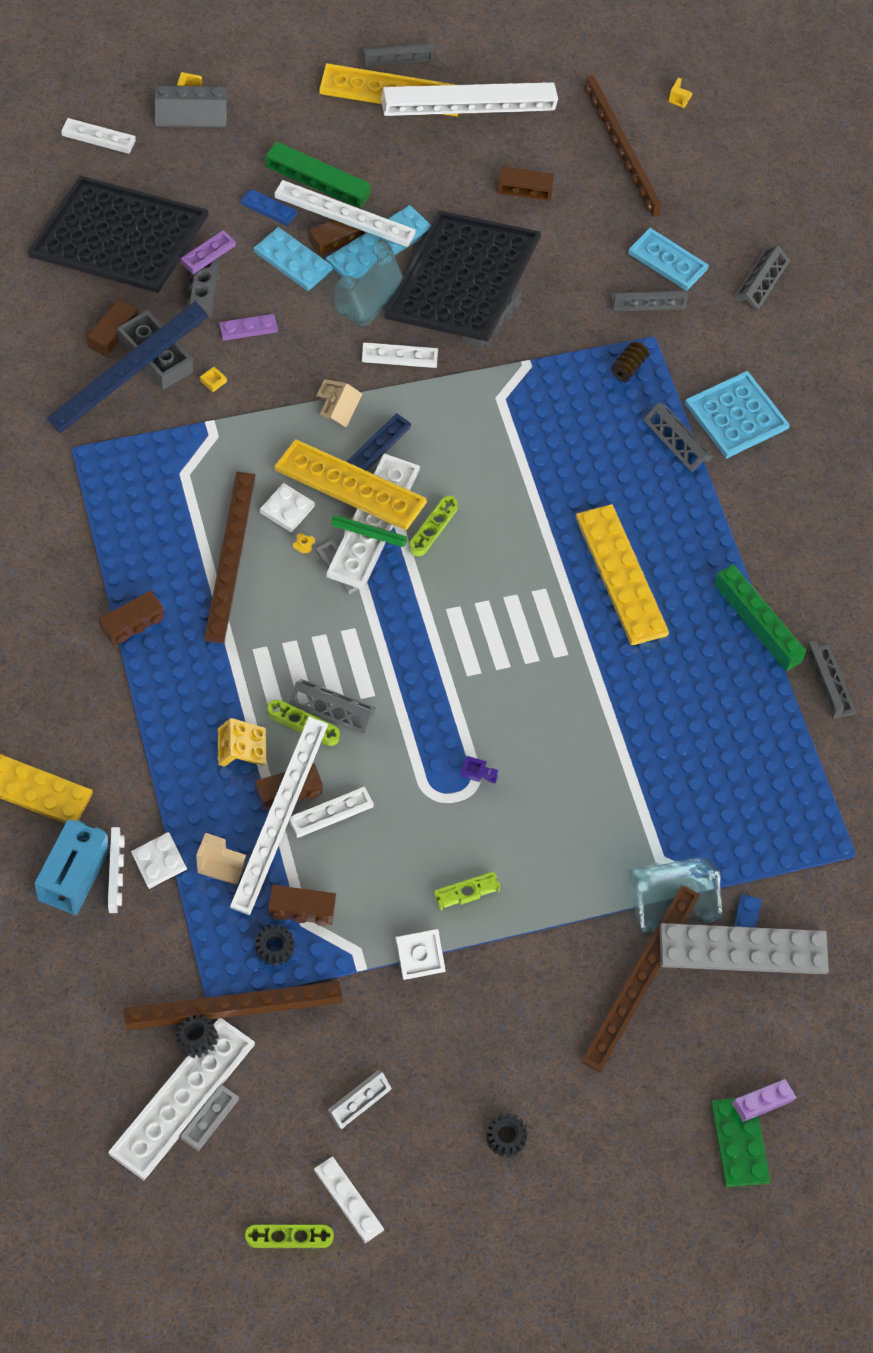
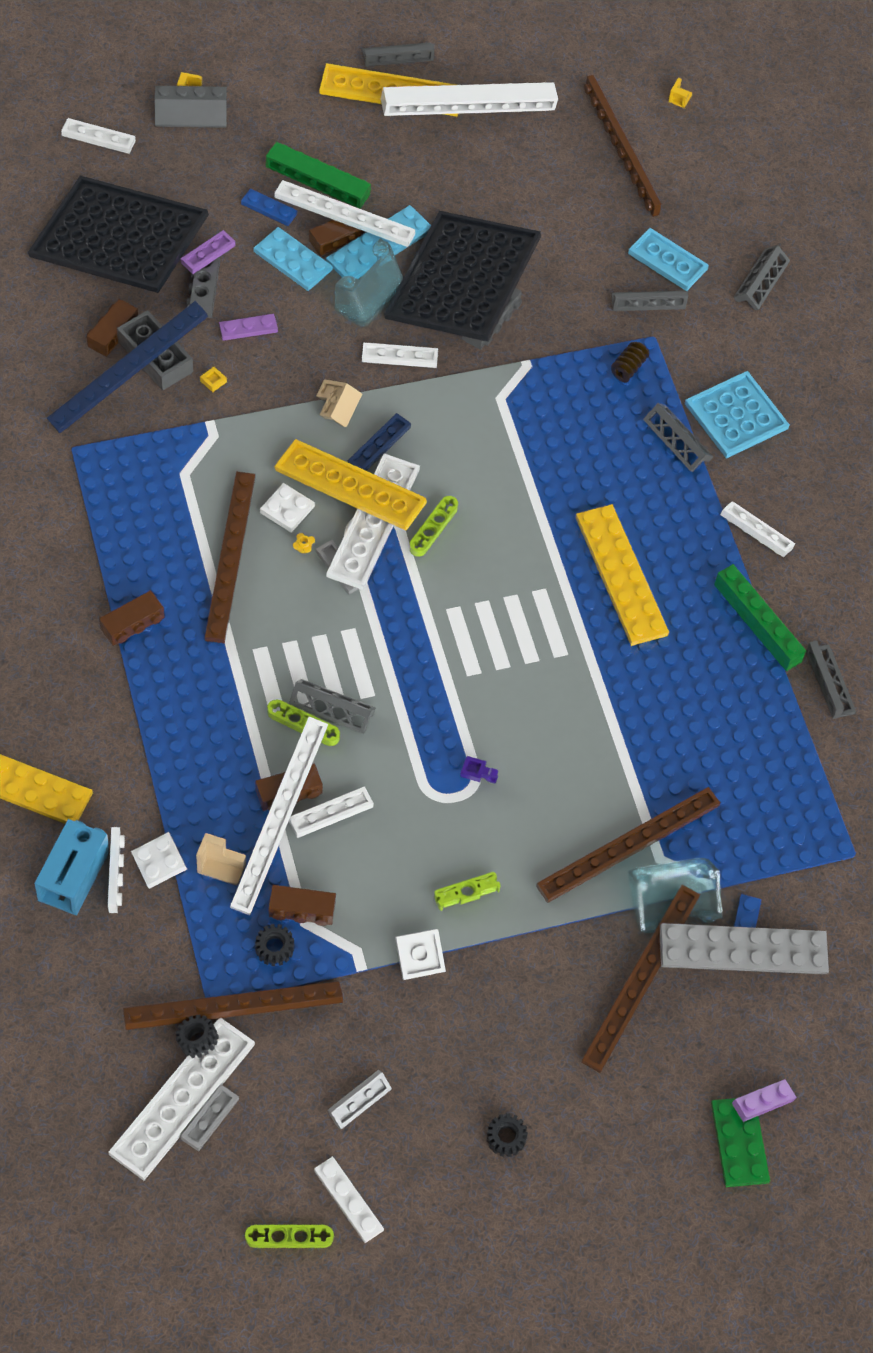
(241, 742): yellow bracket -> none
(369, 531): green axle -> none
(526, 183): reddish brown brick -> none
(627, 844): none -> reddish brown plate
(757, 529): none -> white plate

